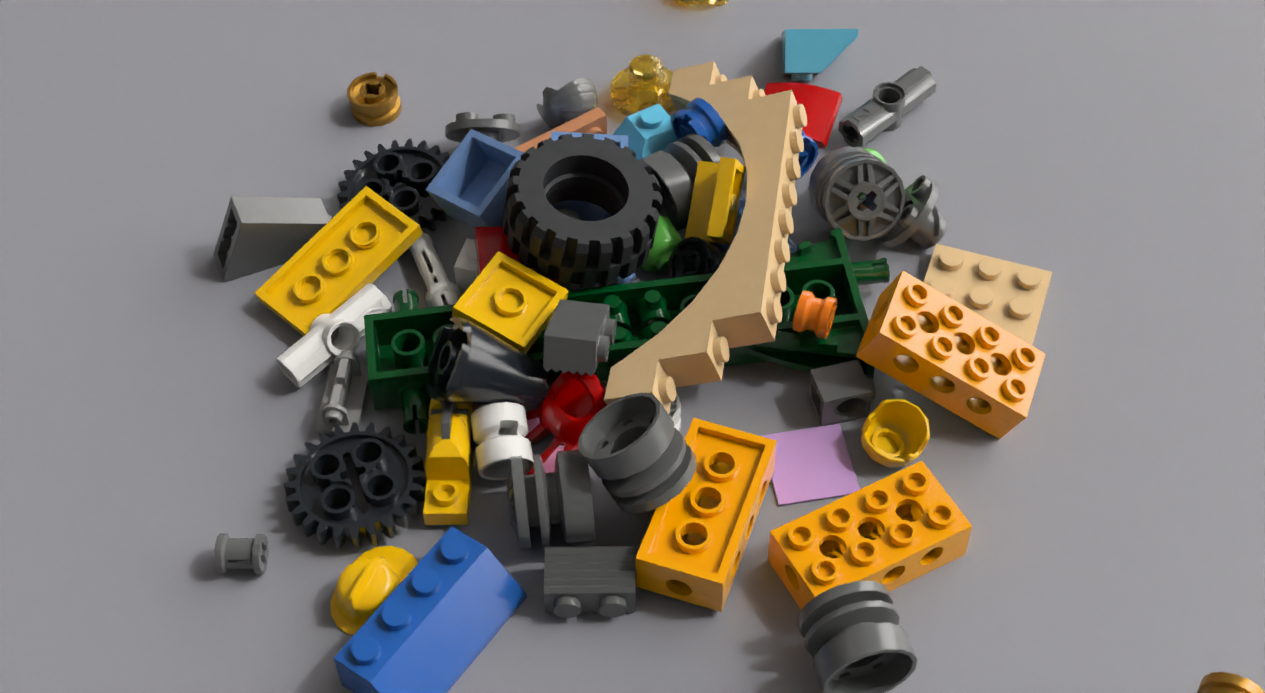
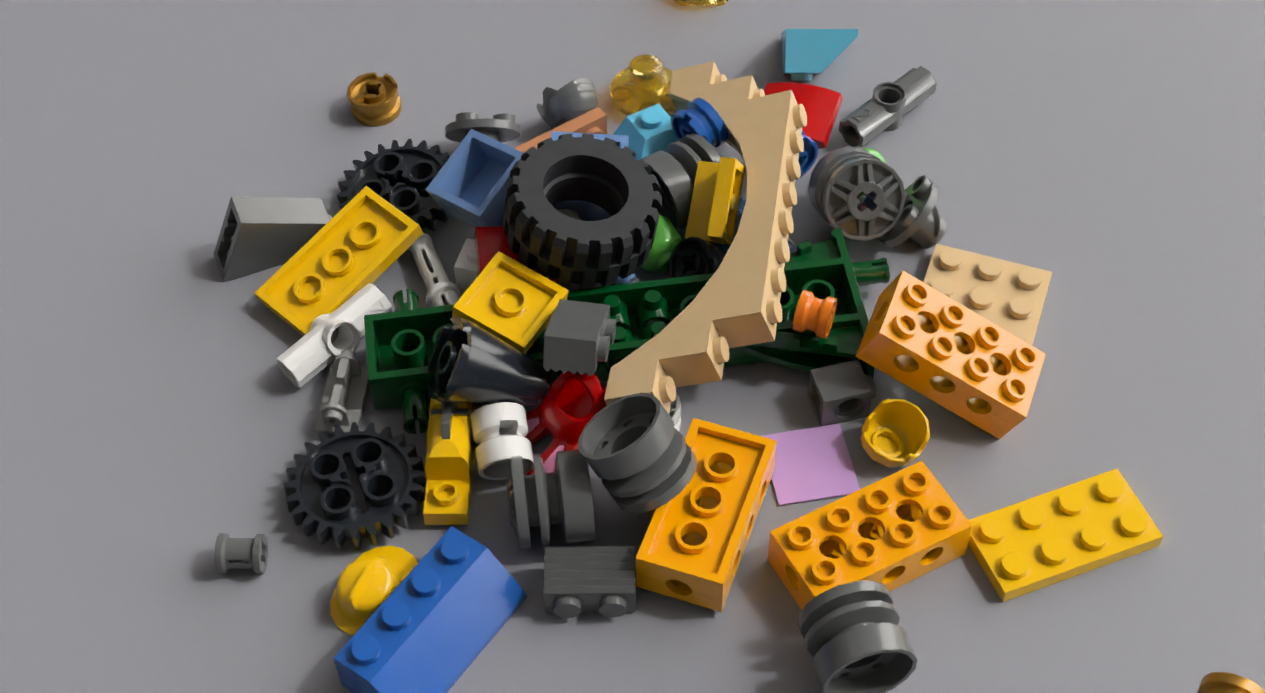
(1061, 534): none -> yellow plate

